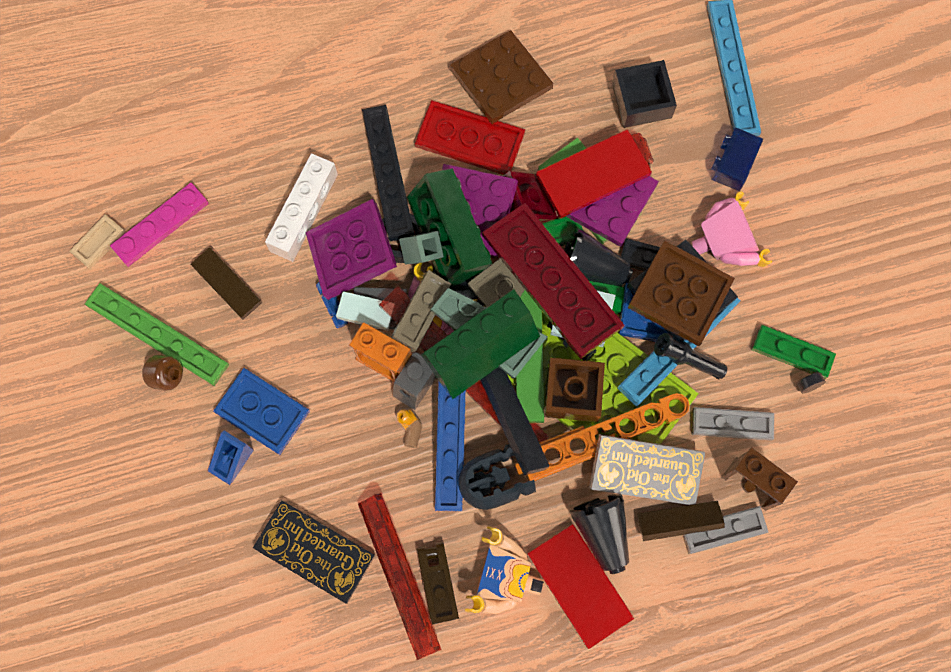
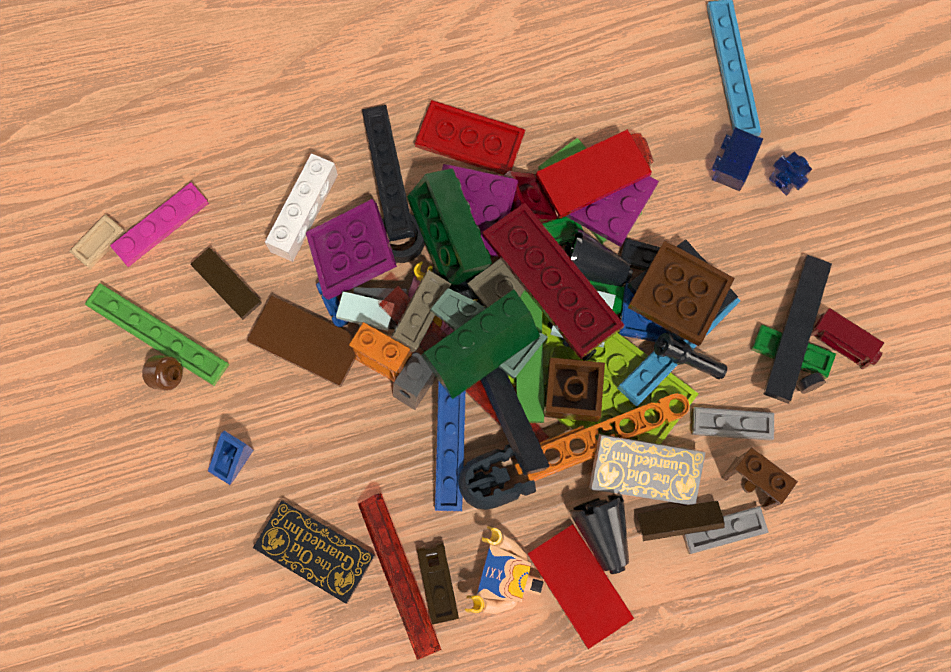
(261, 411): blue tile -> none
(304, 341): none -> reddish brown tile
(411, 425): arm -> none
(421, 247): sand green brick -> none
(501, 76): reddish brown plate -> none
(644, 94): black piece -> none
(730, 235): bright pink torso -> none
(790, 173): none -> clear blue brick
(797, 329): none -> black tile
(848, 339): none -> dark red window

